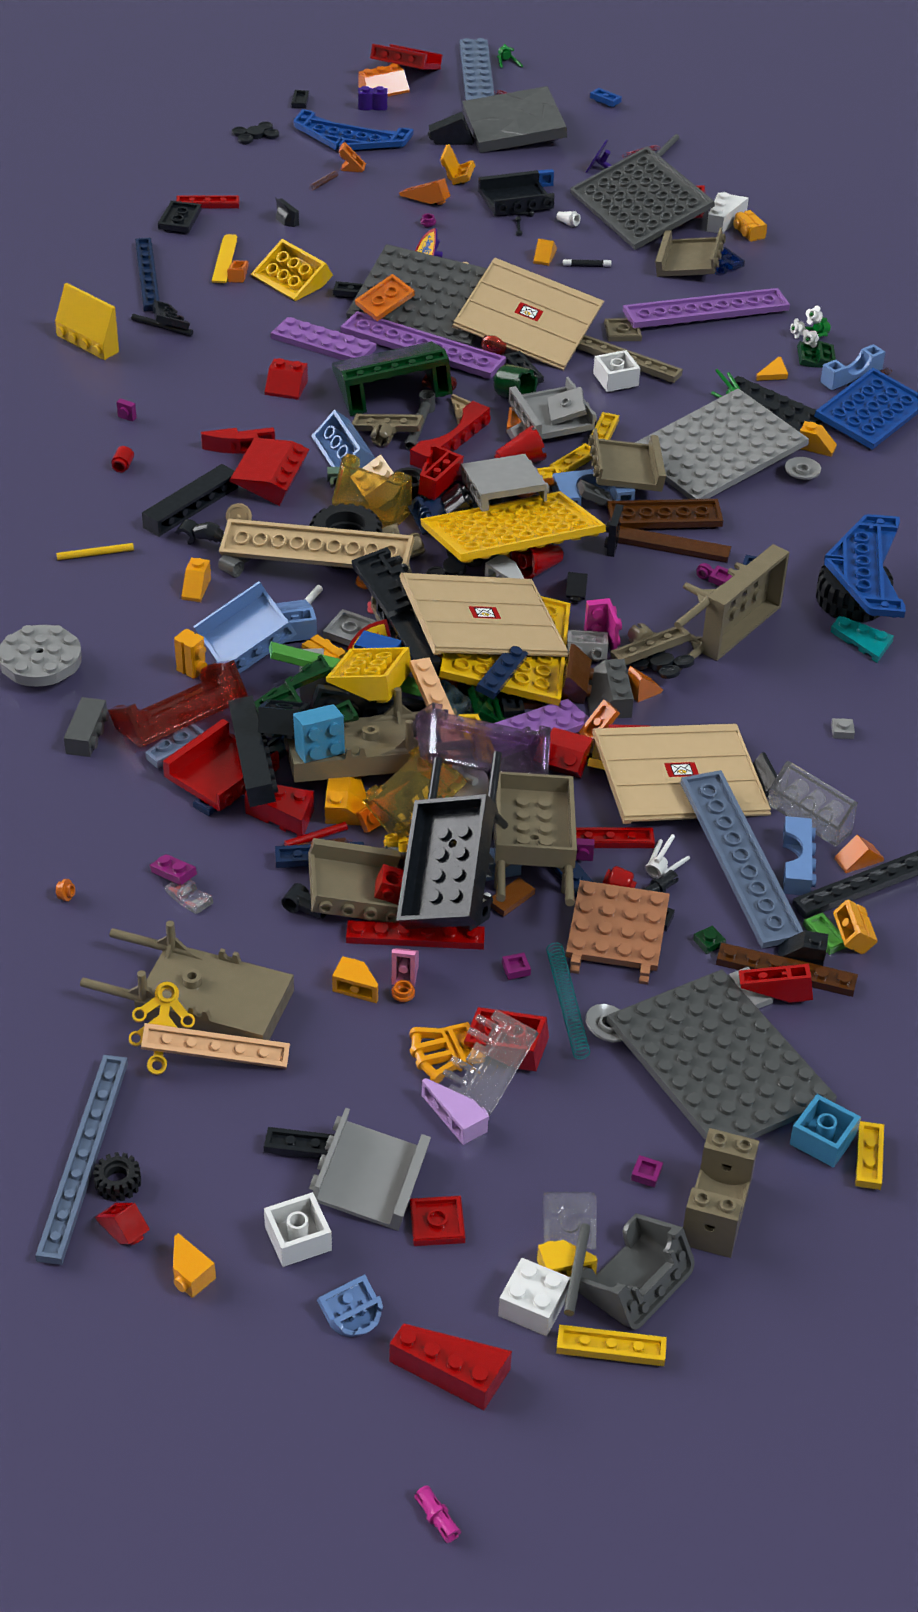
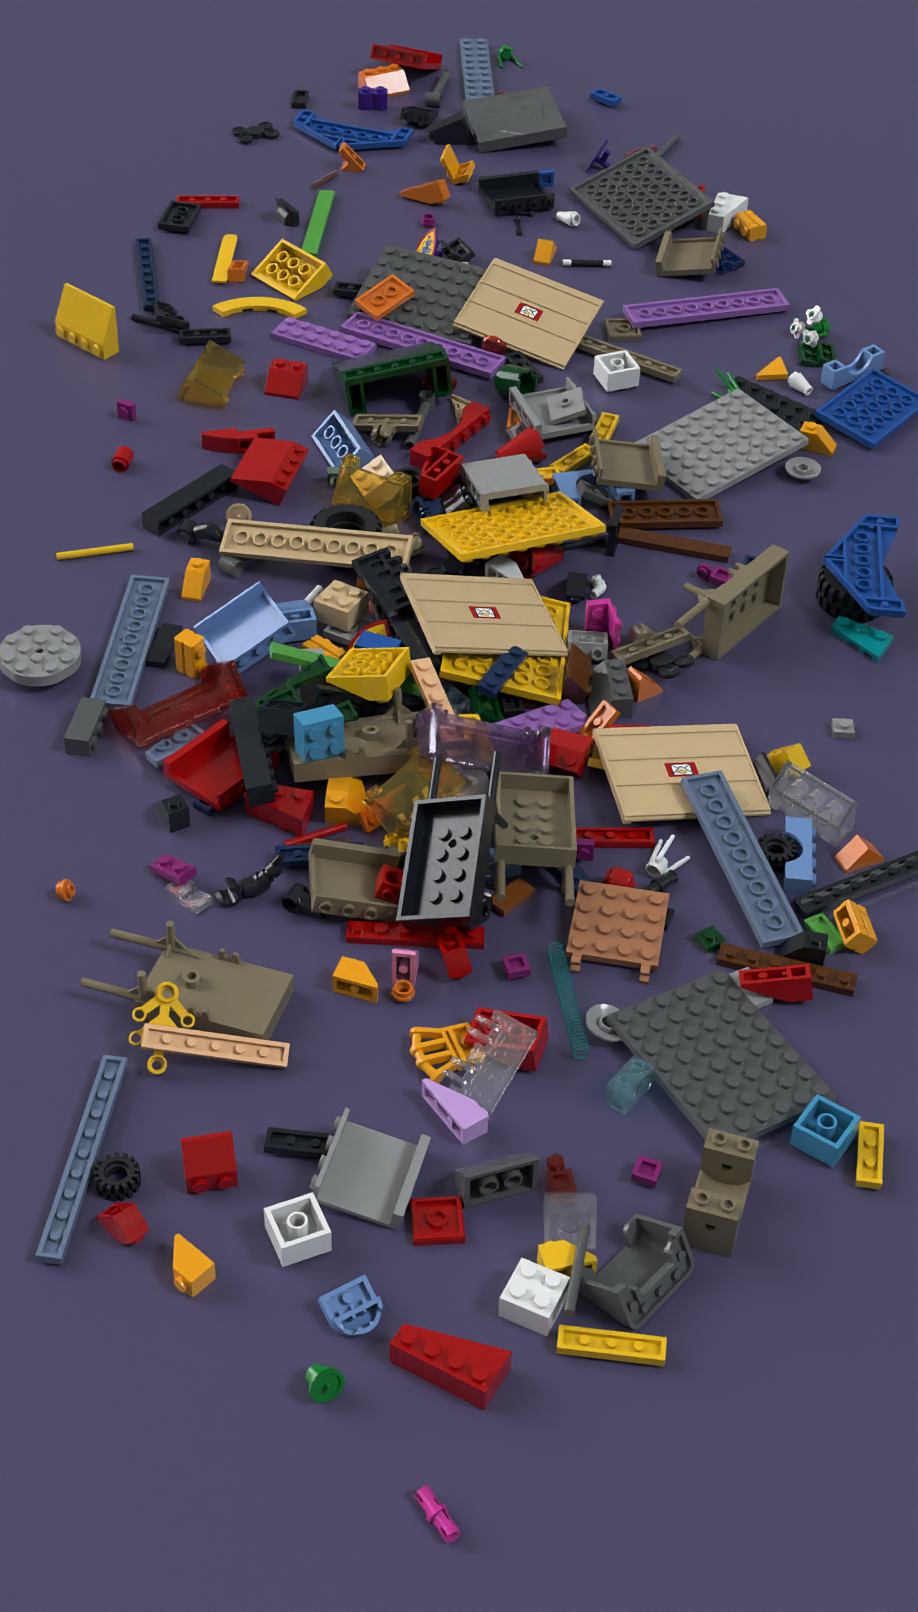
(131, 640): none -> sand blue plate
(163, 646): none -> black tile
(174, 812): none -> black slope
(202, 336): none -> black plate
(209, 1162): none -> red slope
(212, 377): none -> clear yellow windscreen
(250, 886): none -> black piece
(259, 304): none -> yellow tile
(318, 222): none -> bright green tile
(324, 1382): none -> green piece
(341, 605): none -> tan brick
(419, 115): none -> black plate
(435, 98): none -> dark grey piece
(454, 955): none -> red slope
(457, 250): none -> black bracket
(497, 1179): none -> dark grey slope
(558, 1177): none -> clear red plate
(583, 543): none -> black bar
(599, 586): none -> white arm
(629, 1084): none -> clear light blue brick
(780, 844): none -> black tyre
(792, 753): none -> yellow slope
(799, 383): none -> white cone

